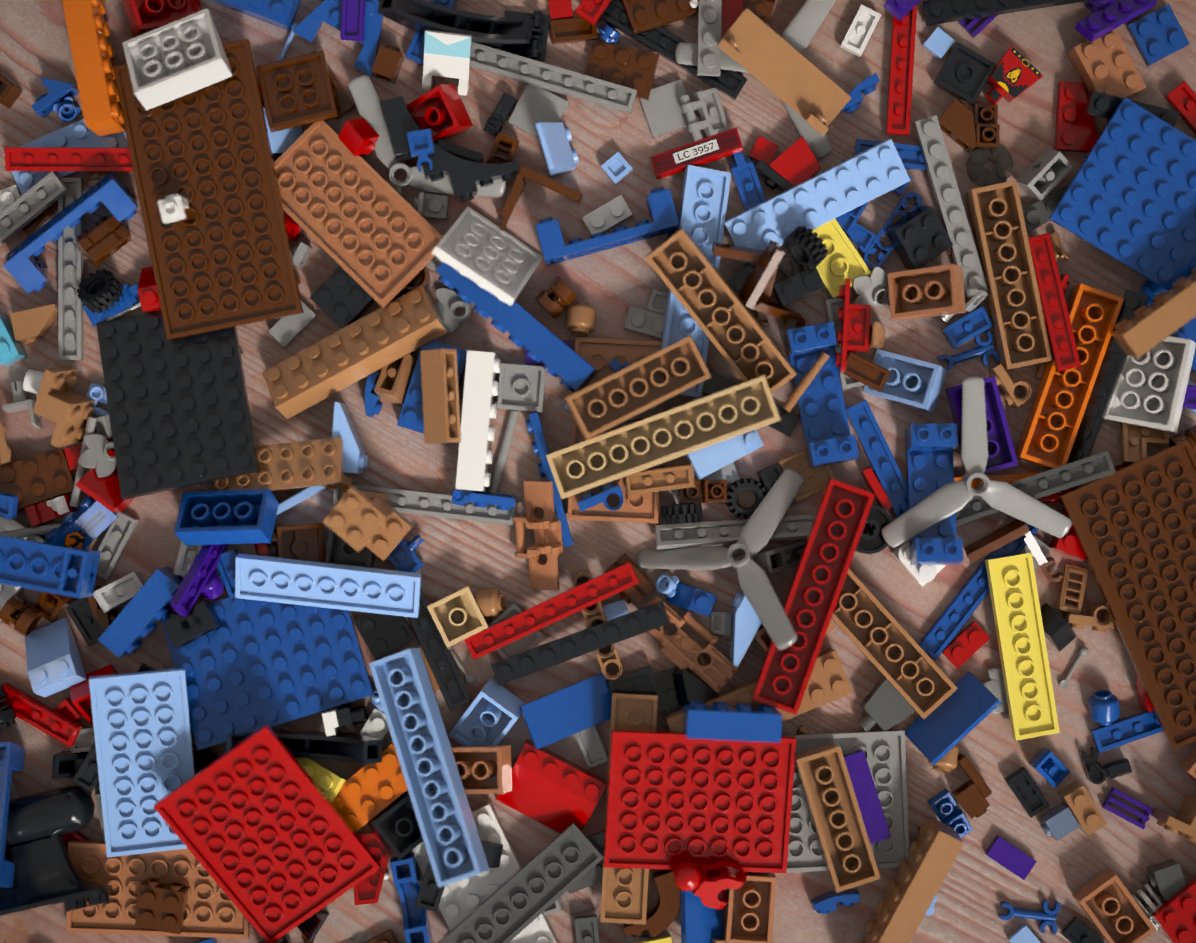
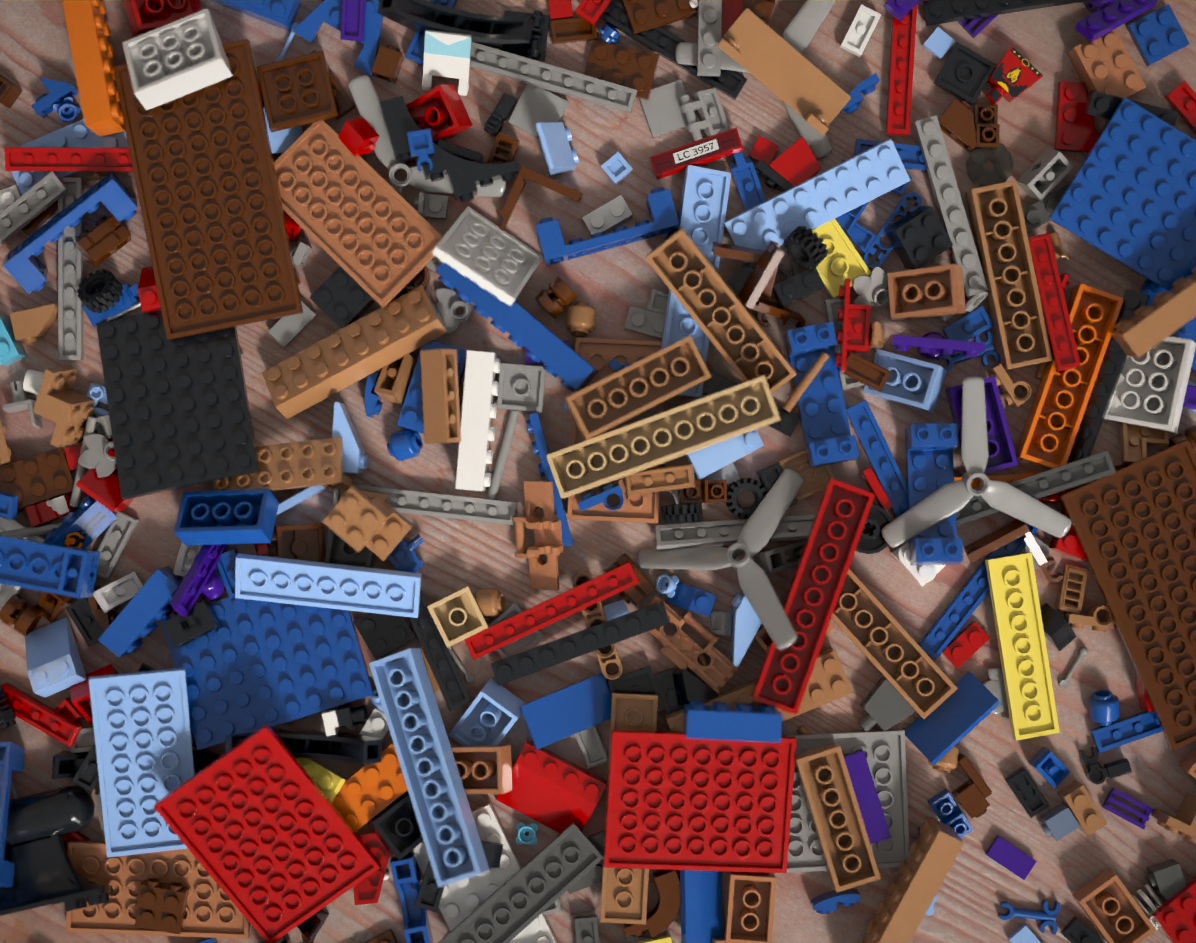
(173, 208): white bracket -> none
(404, 444): none -> blue head
(482, 499): blue hinge -> none
(522, 838): none -> medium azure plate
(709, 881): red piece -> none
(934, 345): none -> dark purple plate

